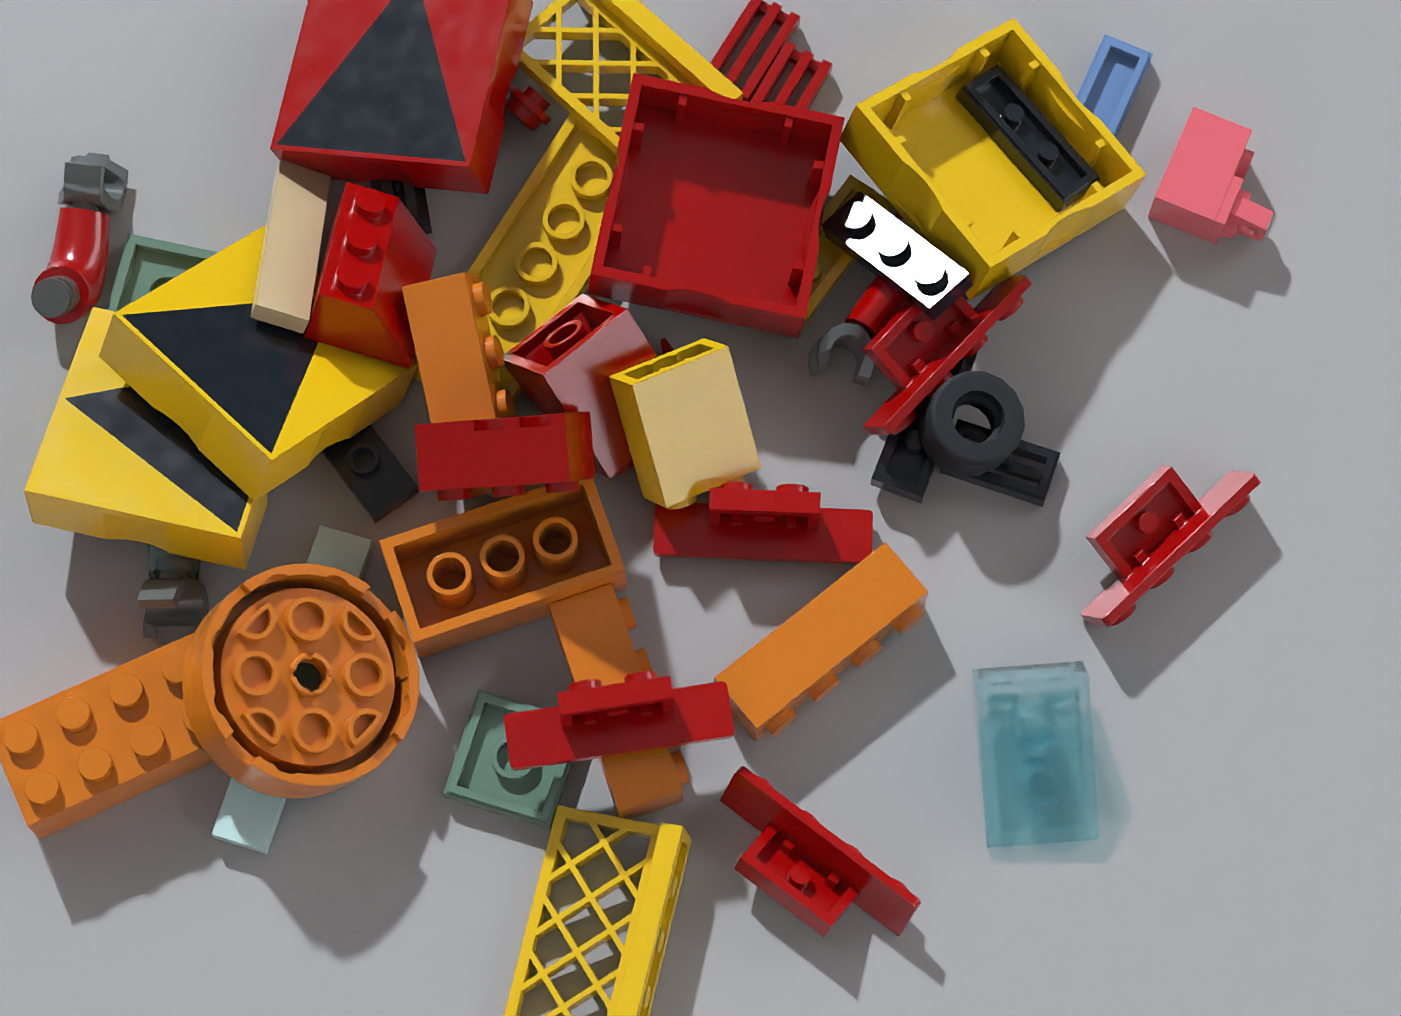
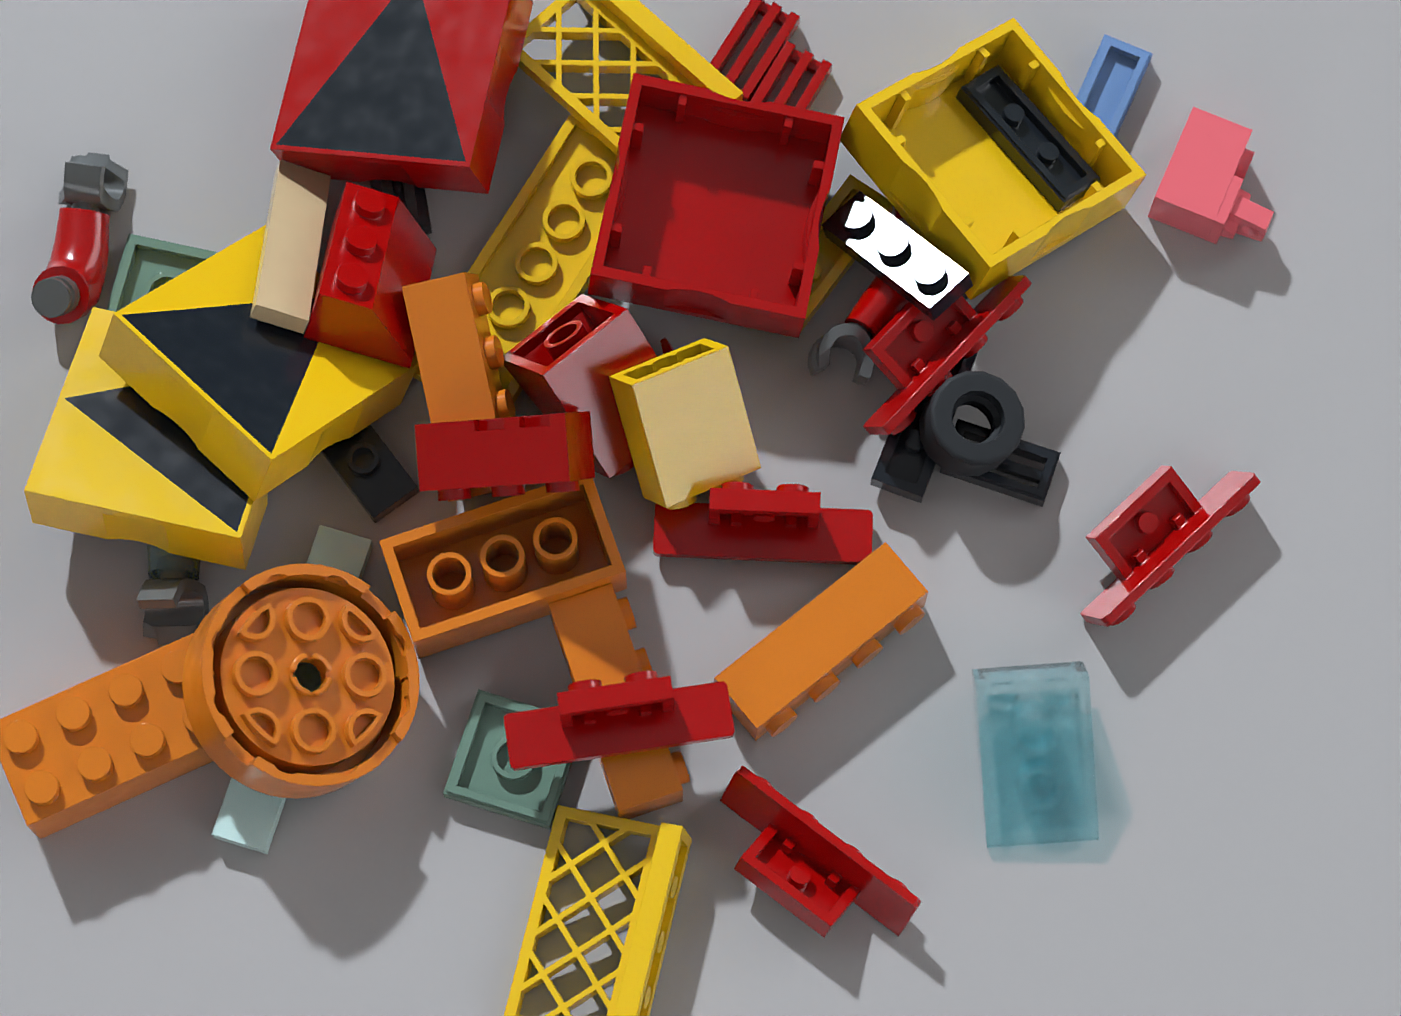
(528, 107): red plate -> none

